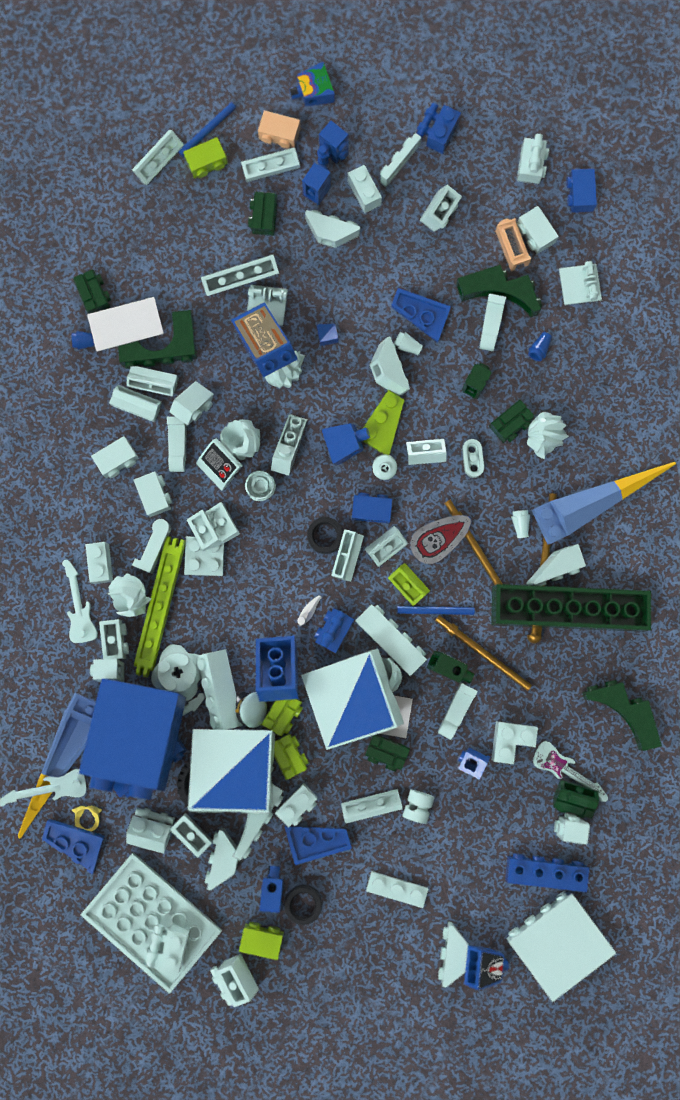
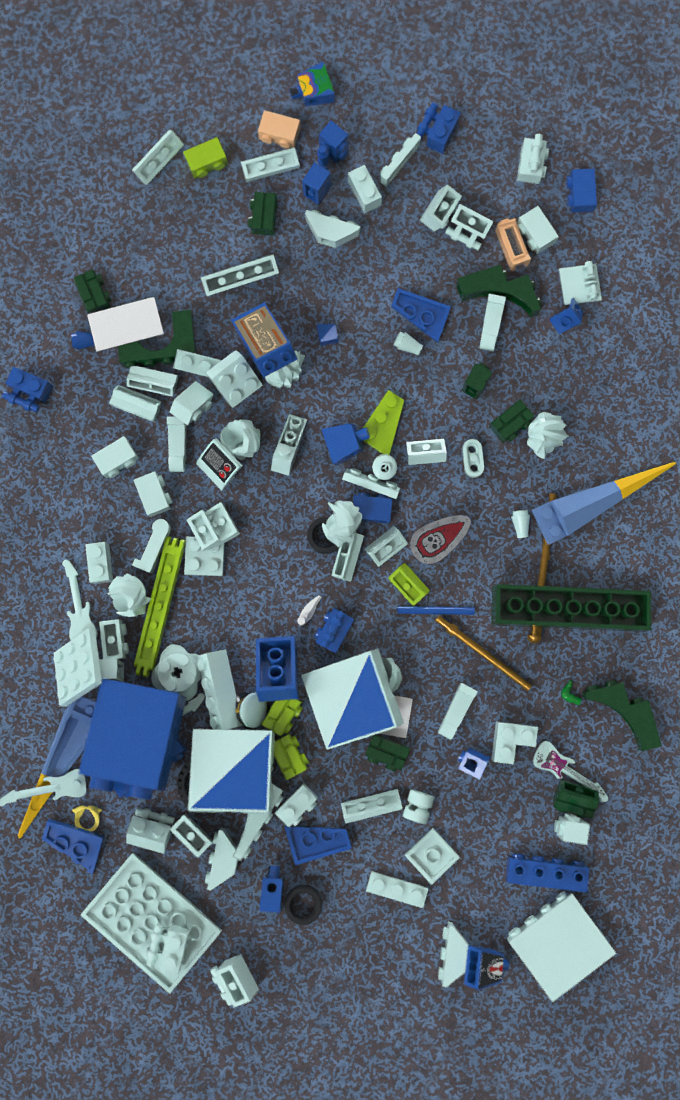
(29, 385): none -> blue brick
(77, 667): none -> light aqua plate
(194, 362): none -> light aqua plate
(208, 128): blue bar -> none
(234, 378): none -> light aqua brick
(260, 485): light aqua hair -> none
(261, 940): lime brick -> none
(273, 297): light aqua hinge -> none
(343, 522): none -> light aqua hair
(371, 482): none -> light aqua plate
(387, 636): light aqua brick -> none
(388, 368): light aqua slope -> none
(432, 856): none -> light aqua tile
(444, 665): dark green torso -> none
(471, 221): none -> light aqua brick
(475, 546): pearl gold bar -> none
(540, 347): blue cone -> none
(558, 563): light aqua slope -> none
(567, 696): none -> green animal
(568, 317): none -> blue bracket

